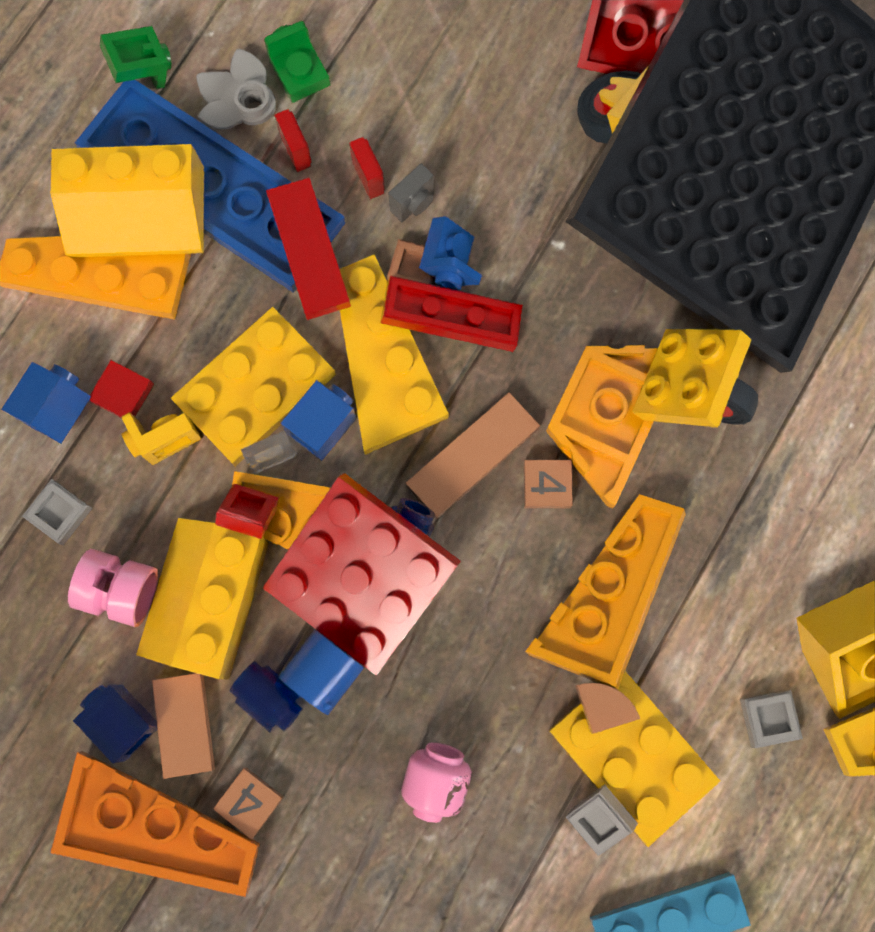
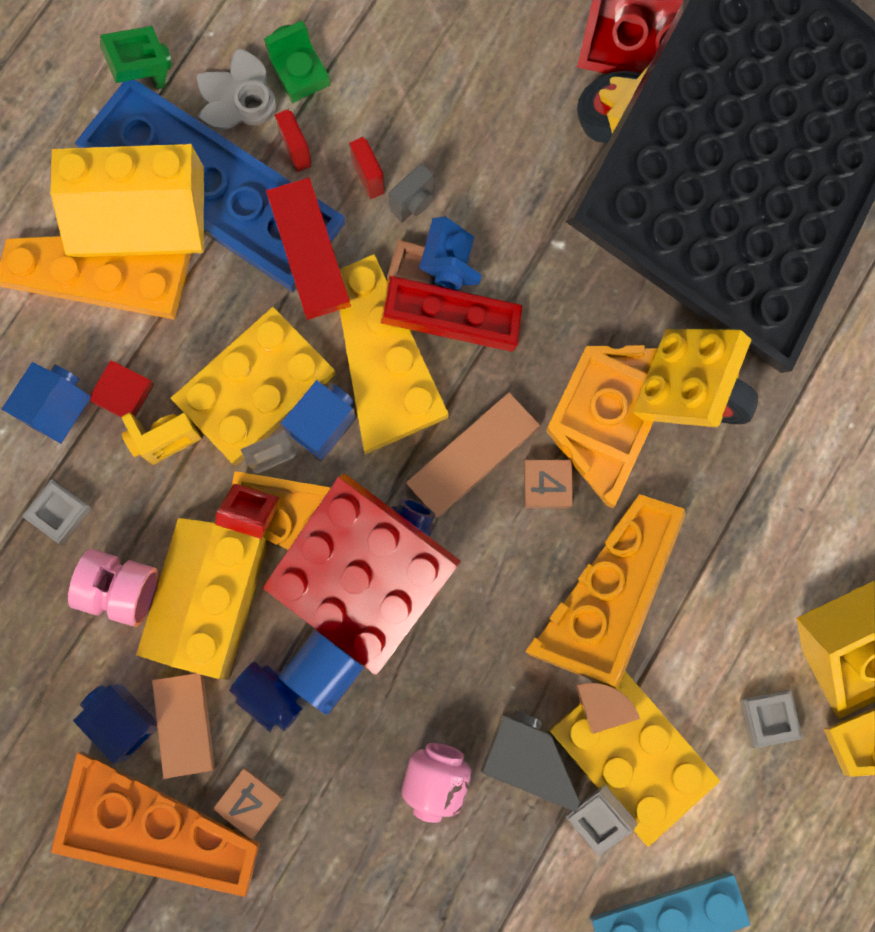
(529, 761): none -> dark grey slope

